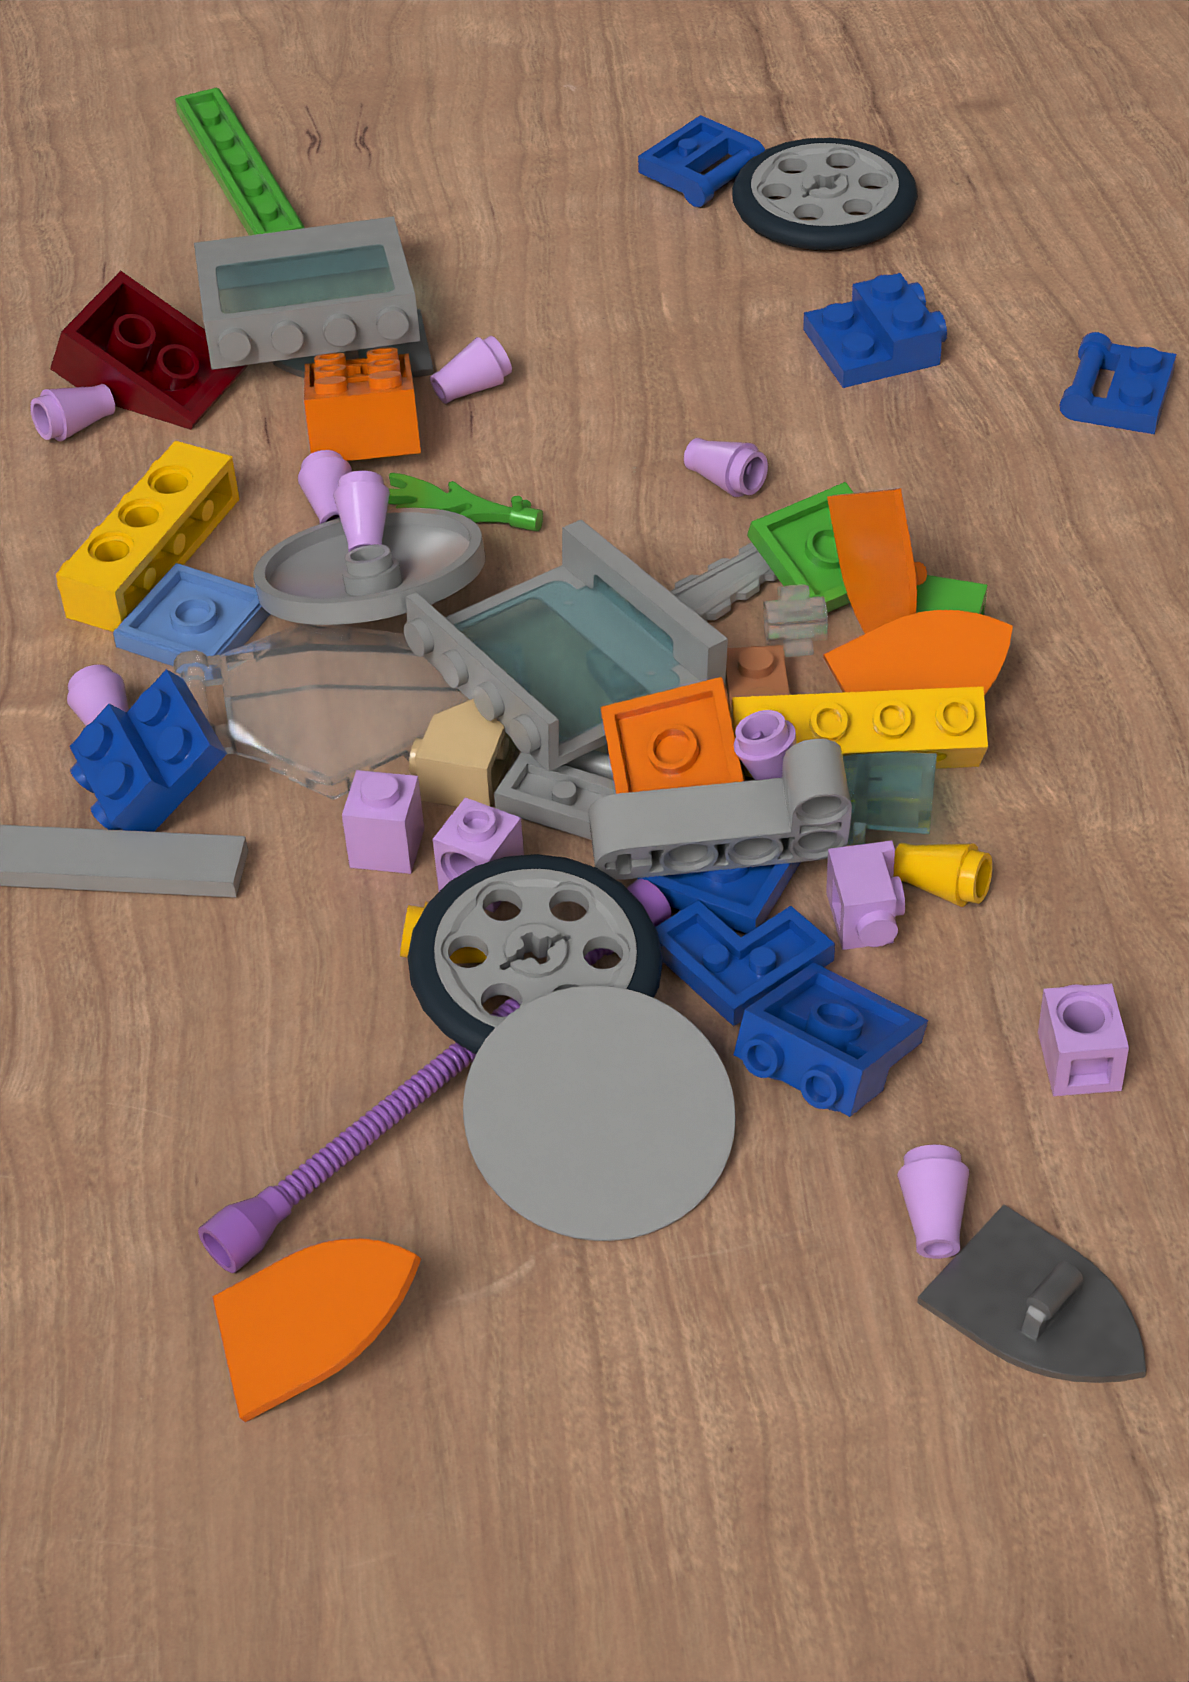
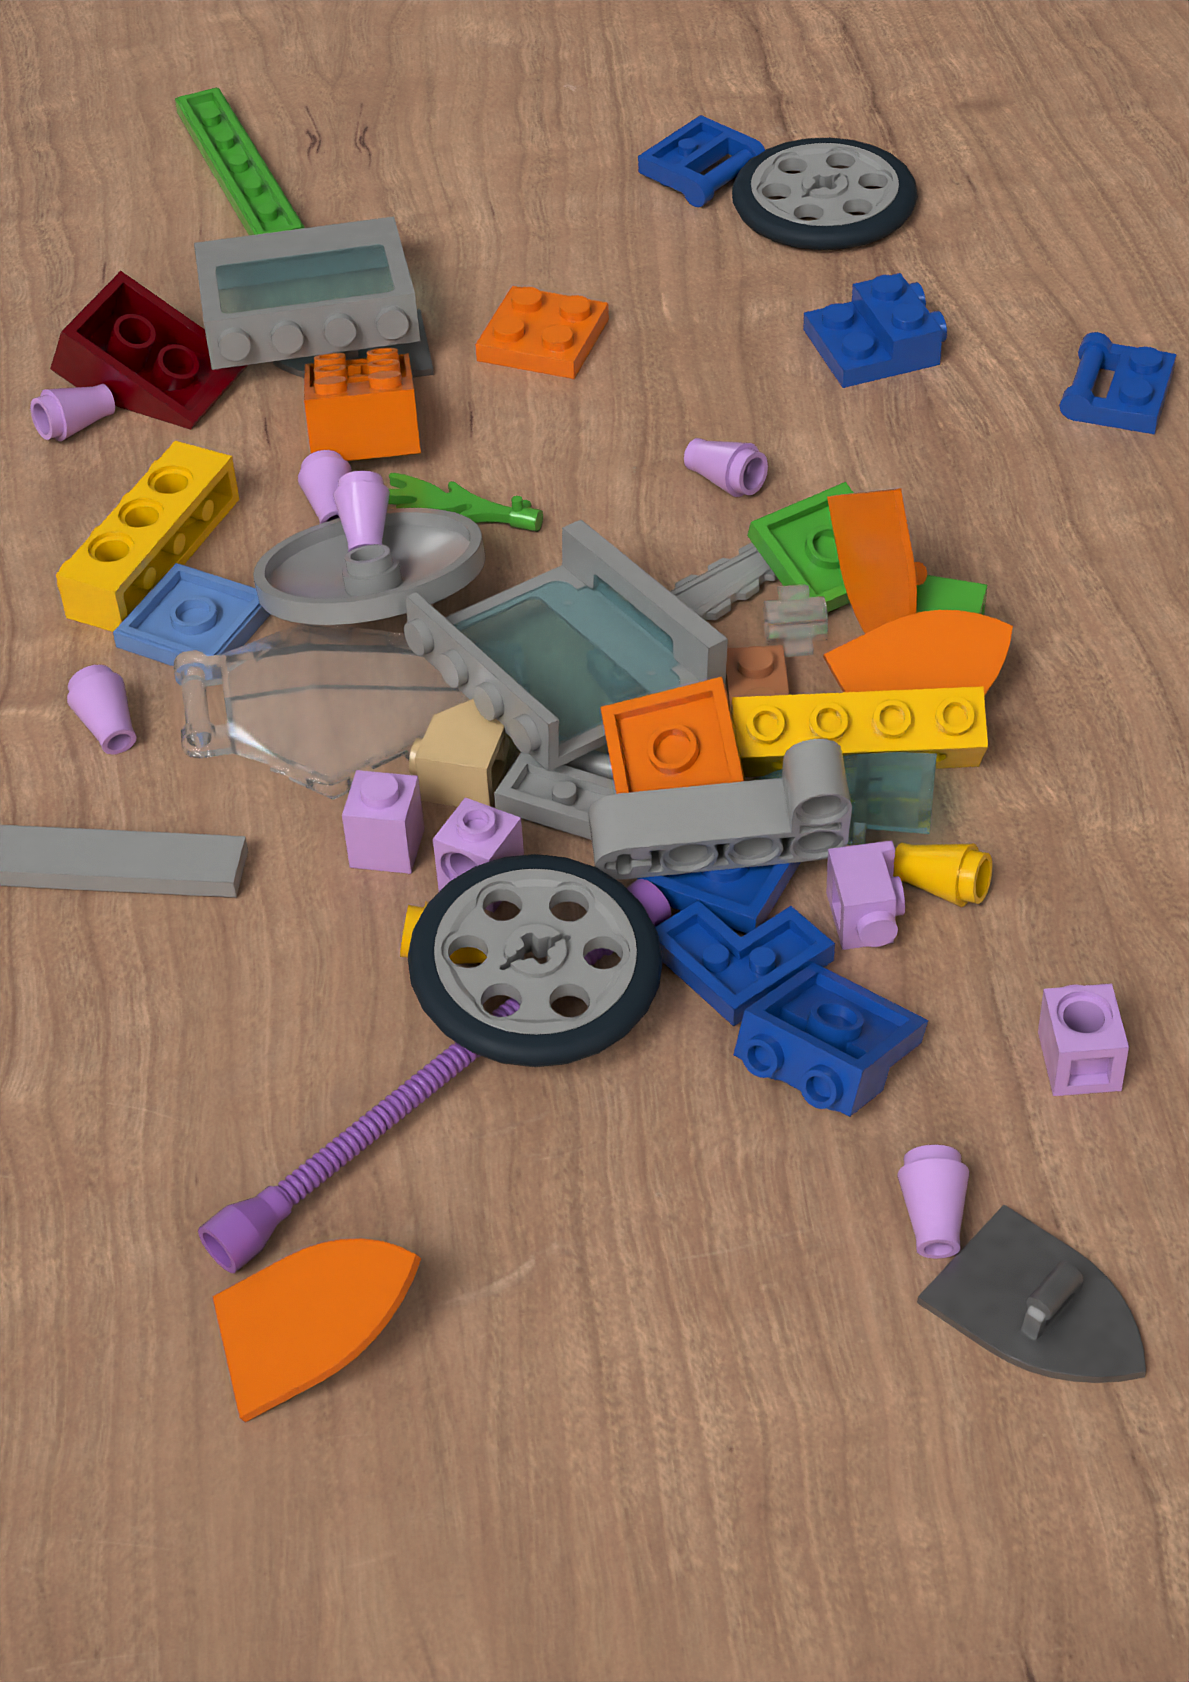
(146, 757): blue plate -> none
(474, 369): lavender cone -> none
(542, 332): none -> orange plate
(599, 1113): light grey sticker -> none
(762, 743): lavender cone -> none

